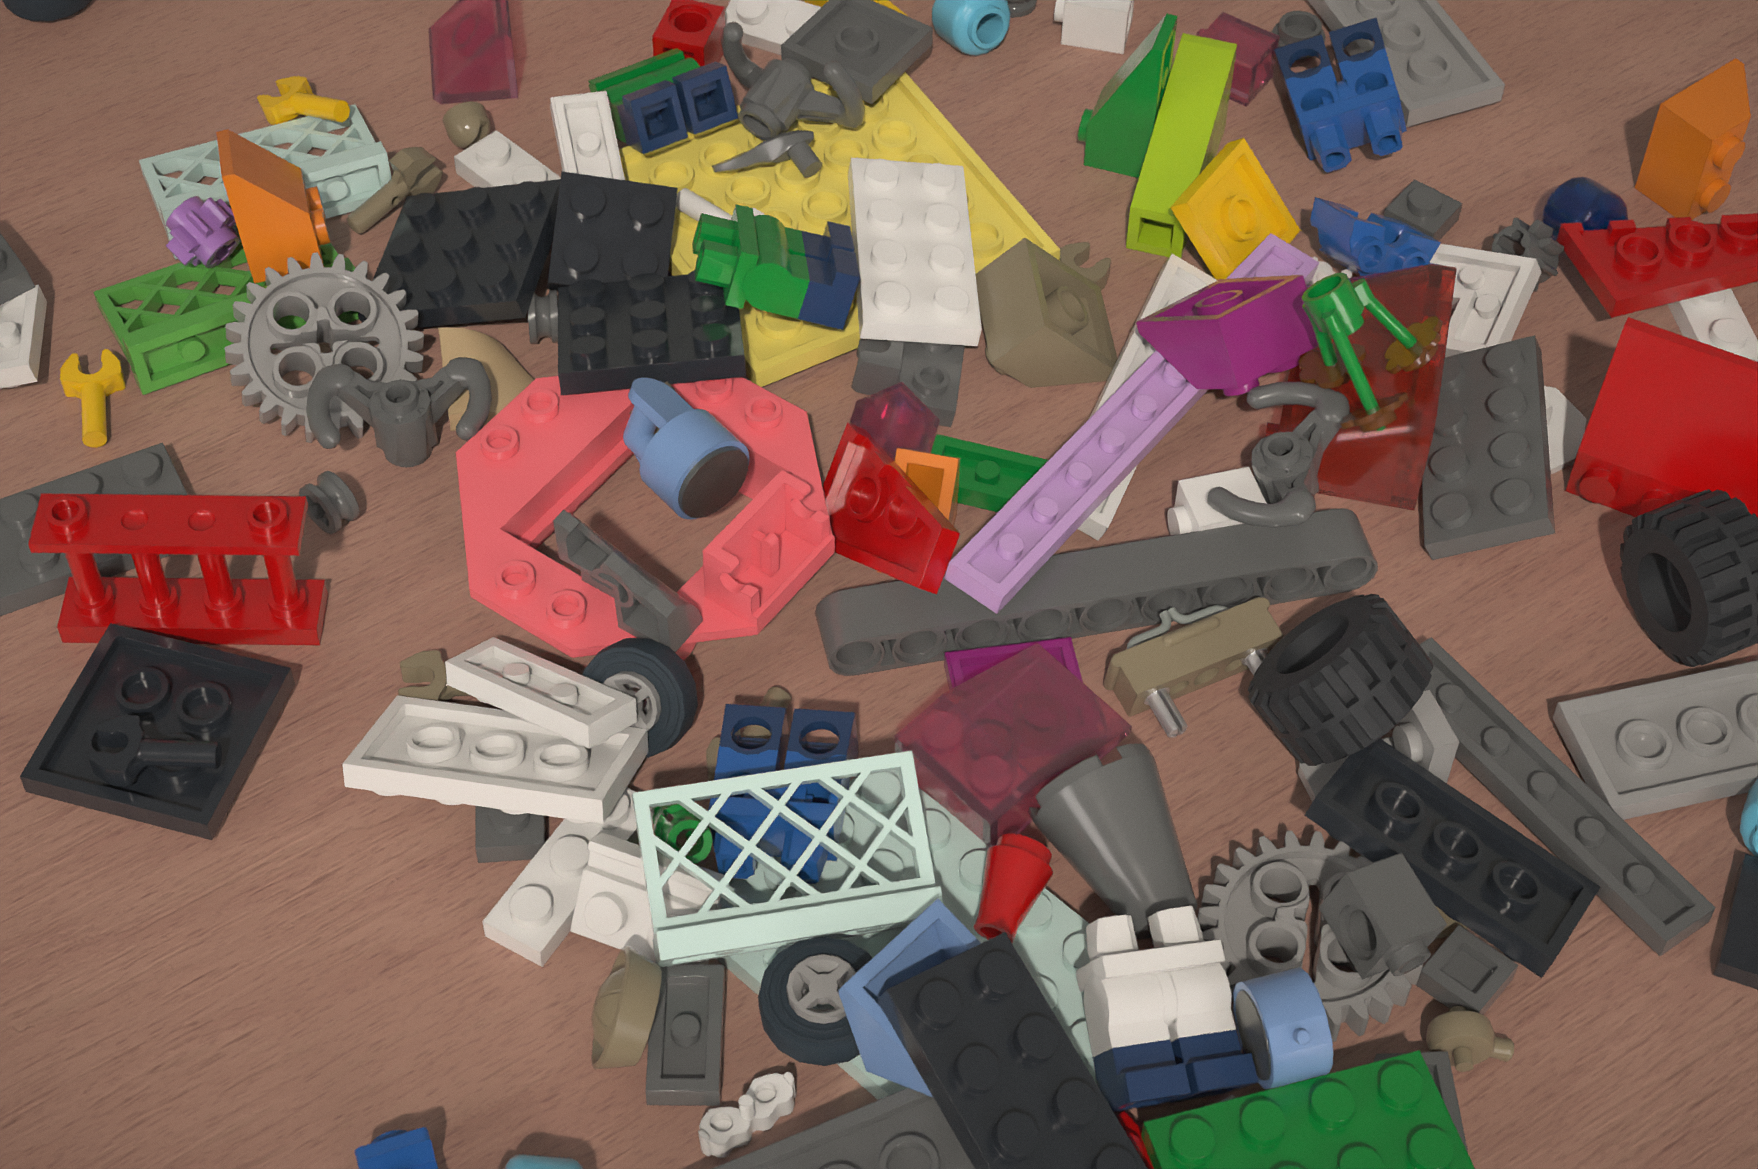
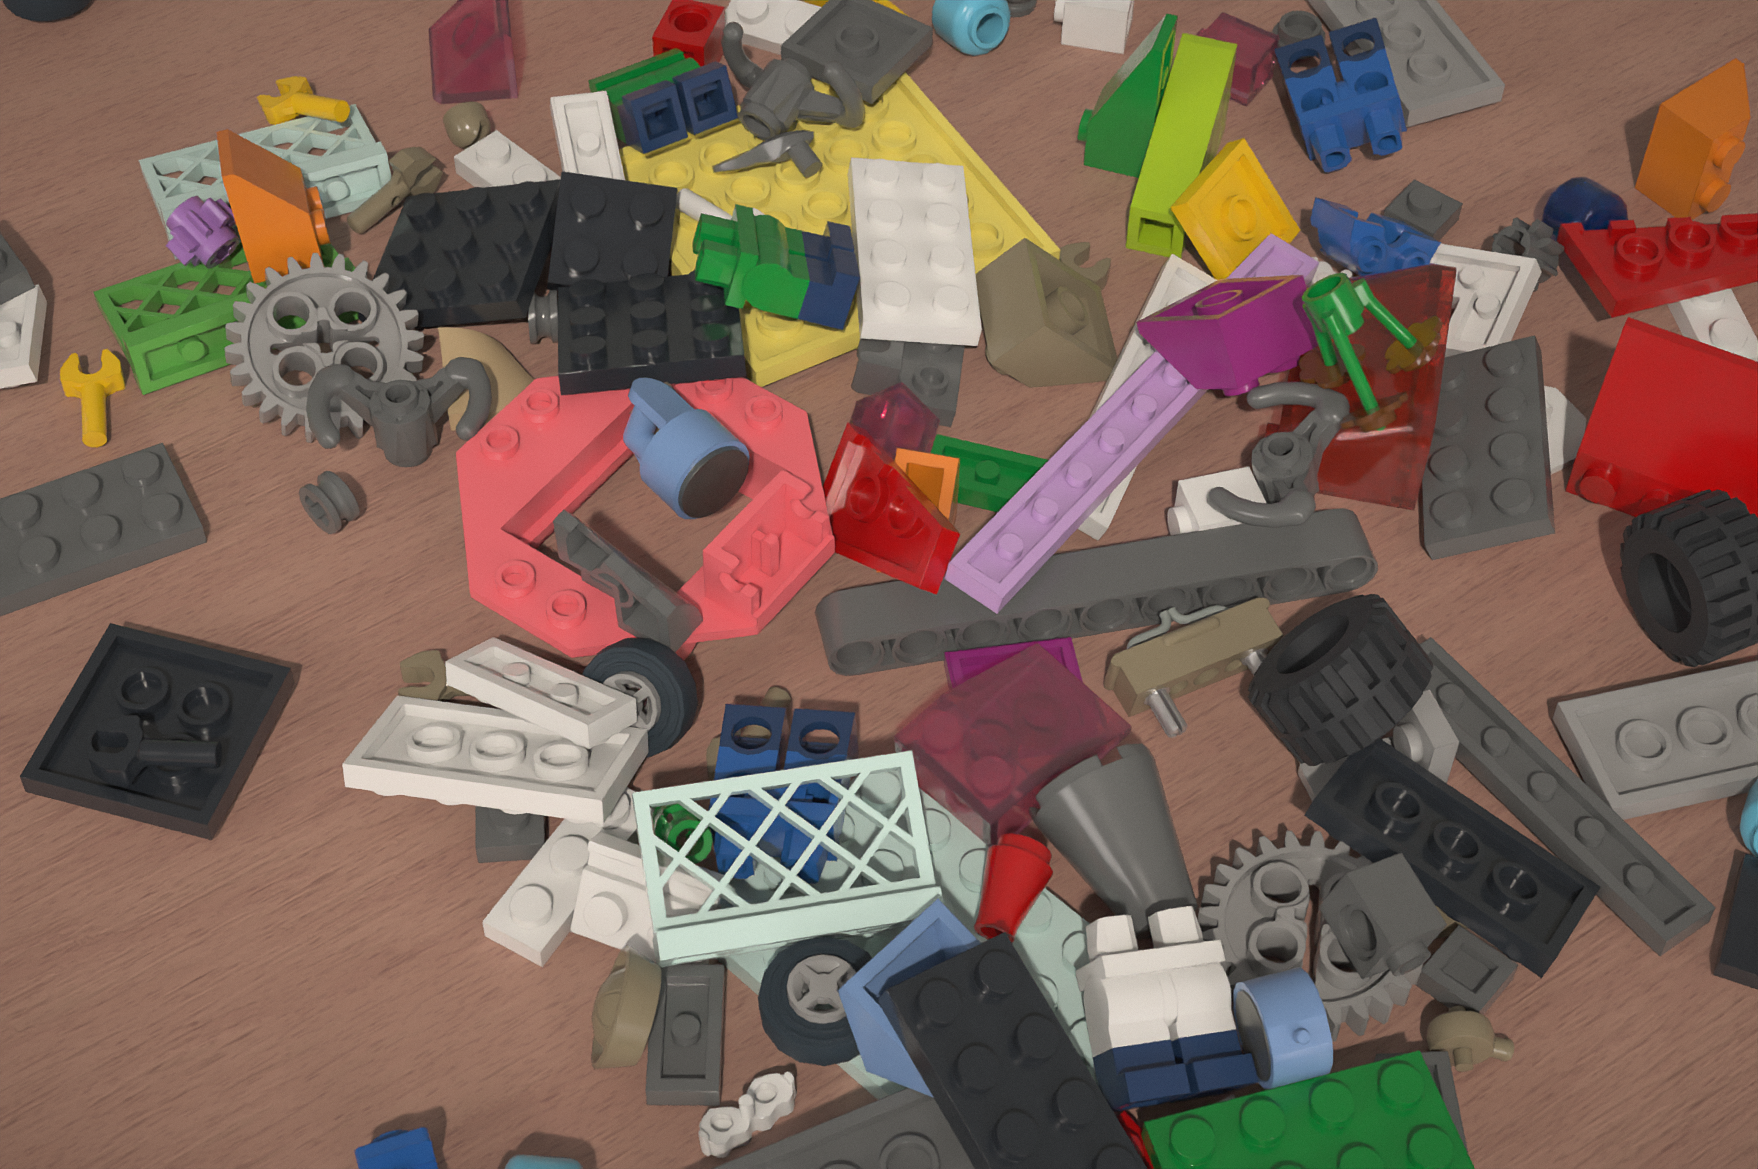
(184, 609): red fence -> none

